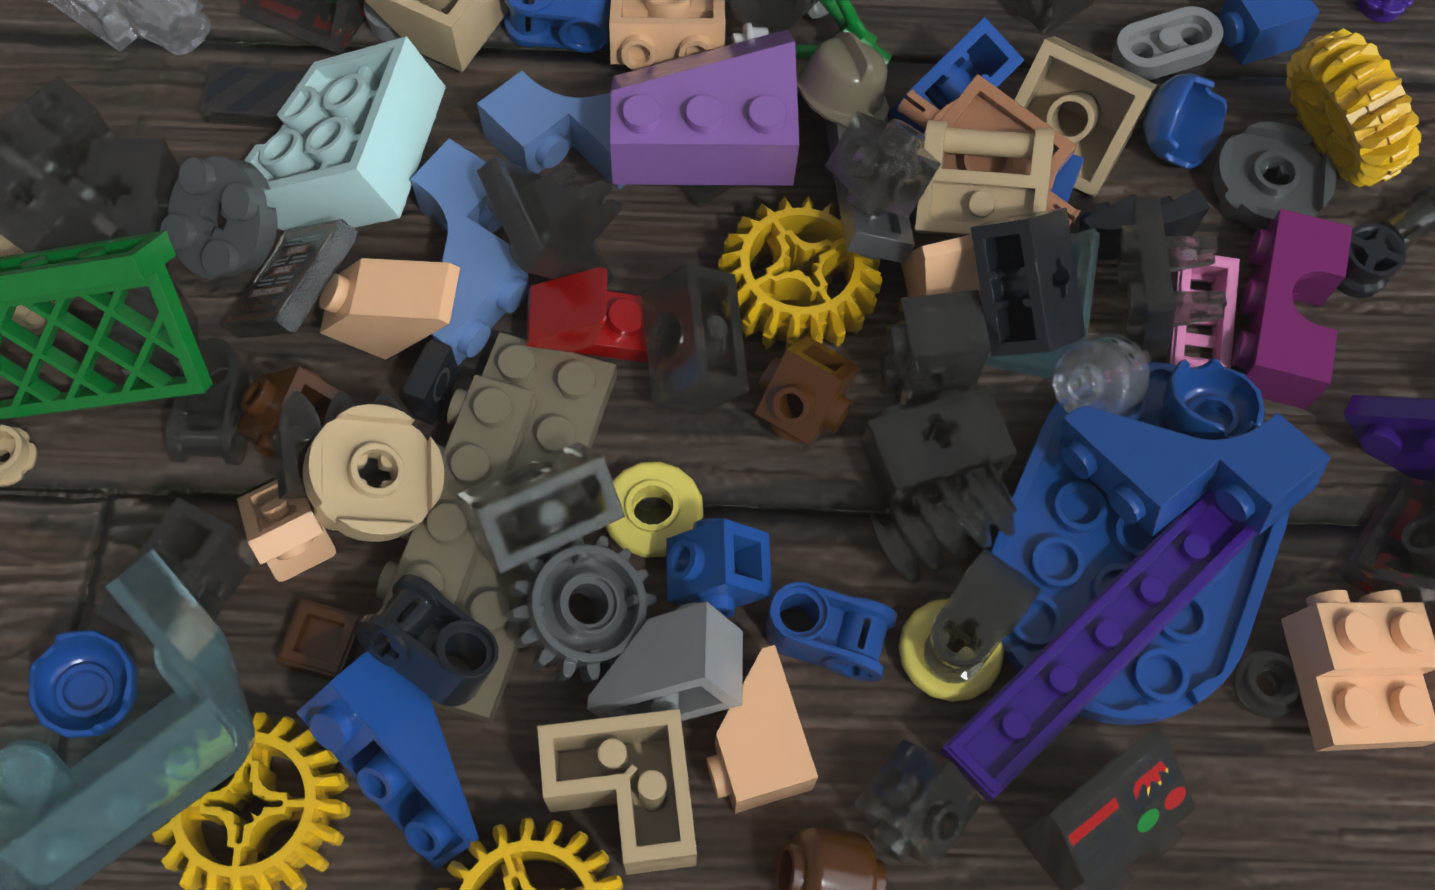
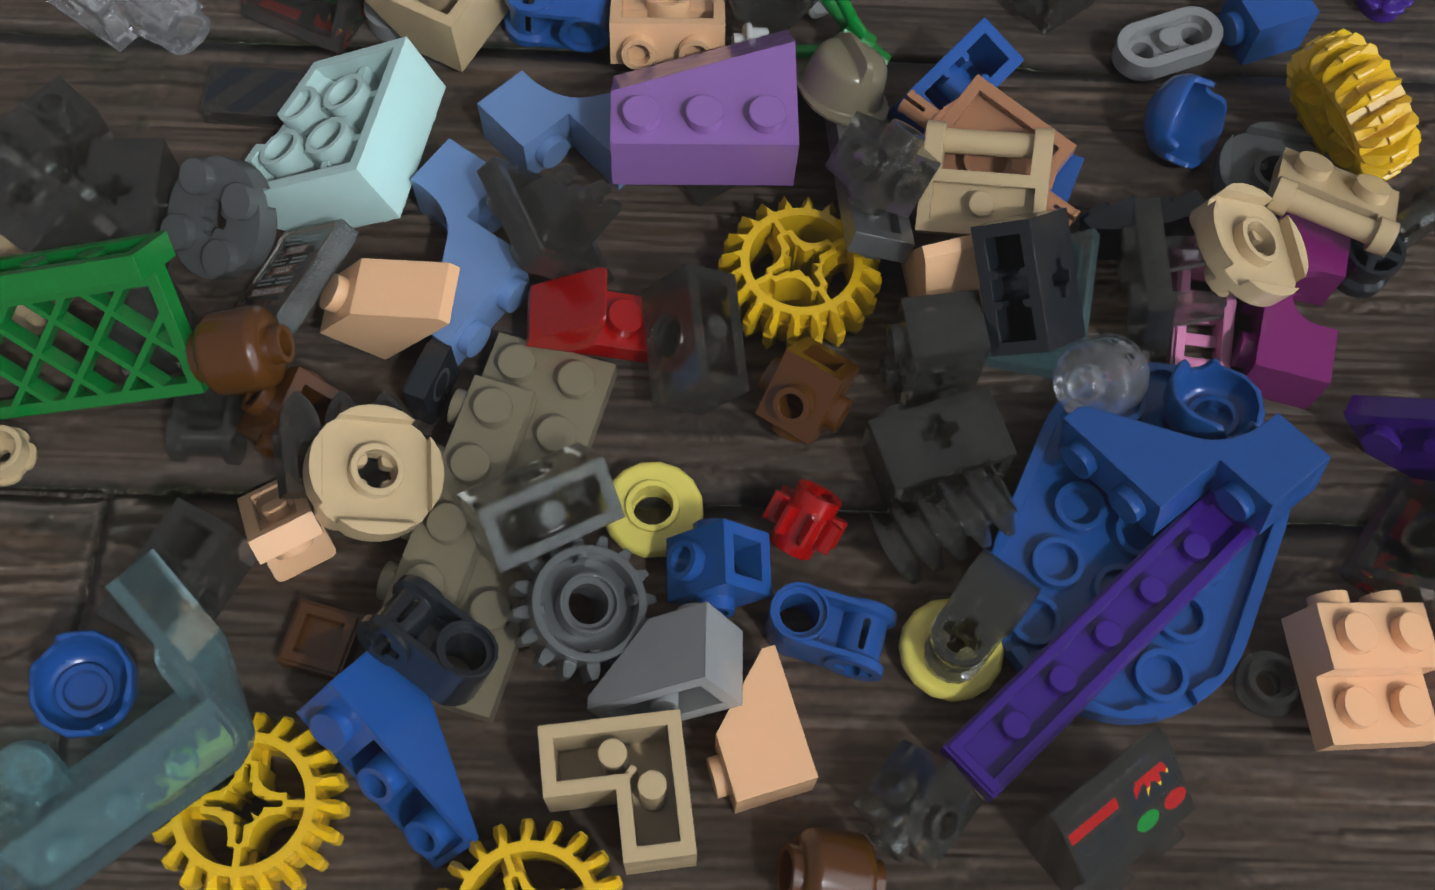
(240, 350): none -> reddish brown head
(805, 519): none -> red gear
(1086, 103): tan slope -> none
(1248, 246): none -> tan plate
(1335, 199): none -> tan plate

